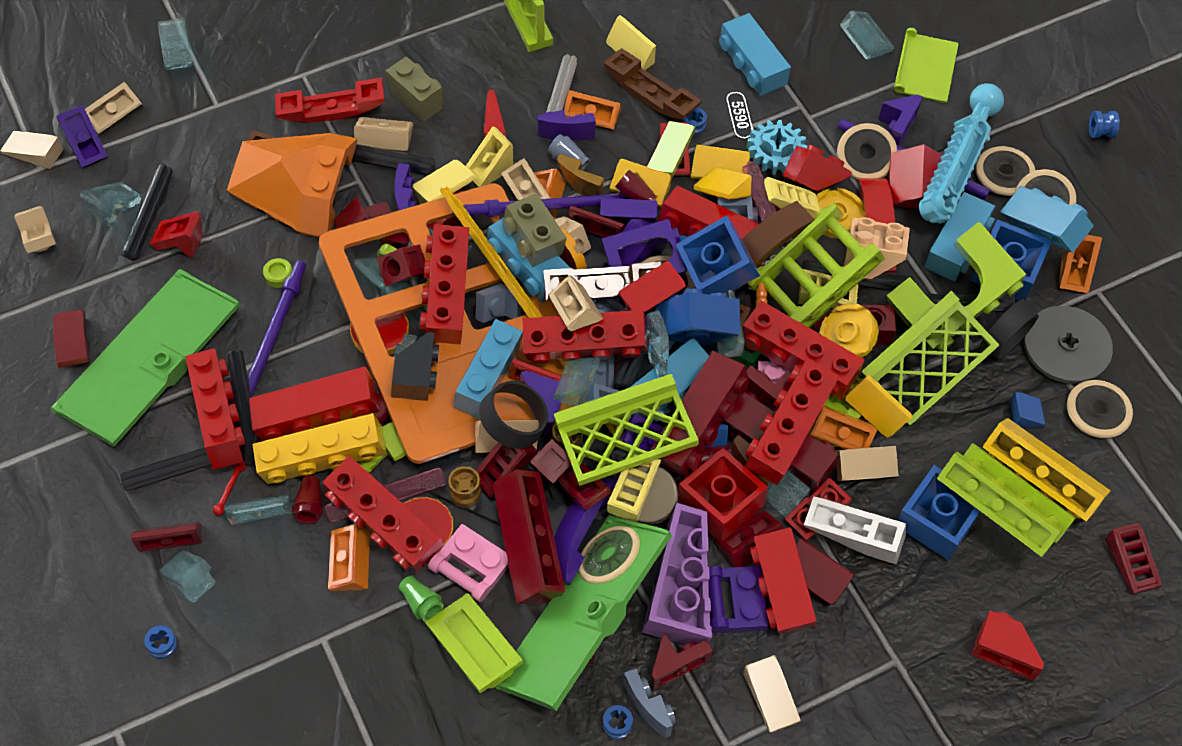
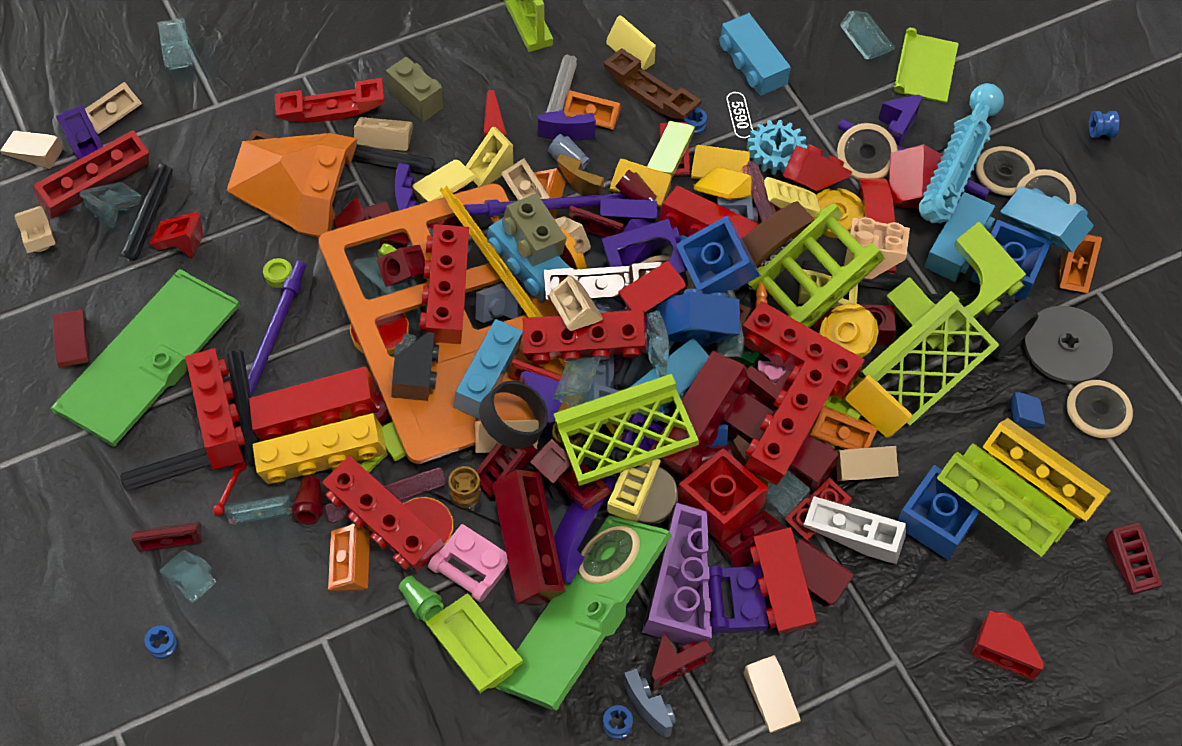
(97, 169): none -> red brick

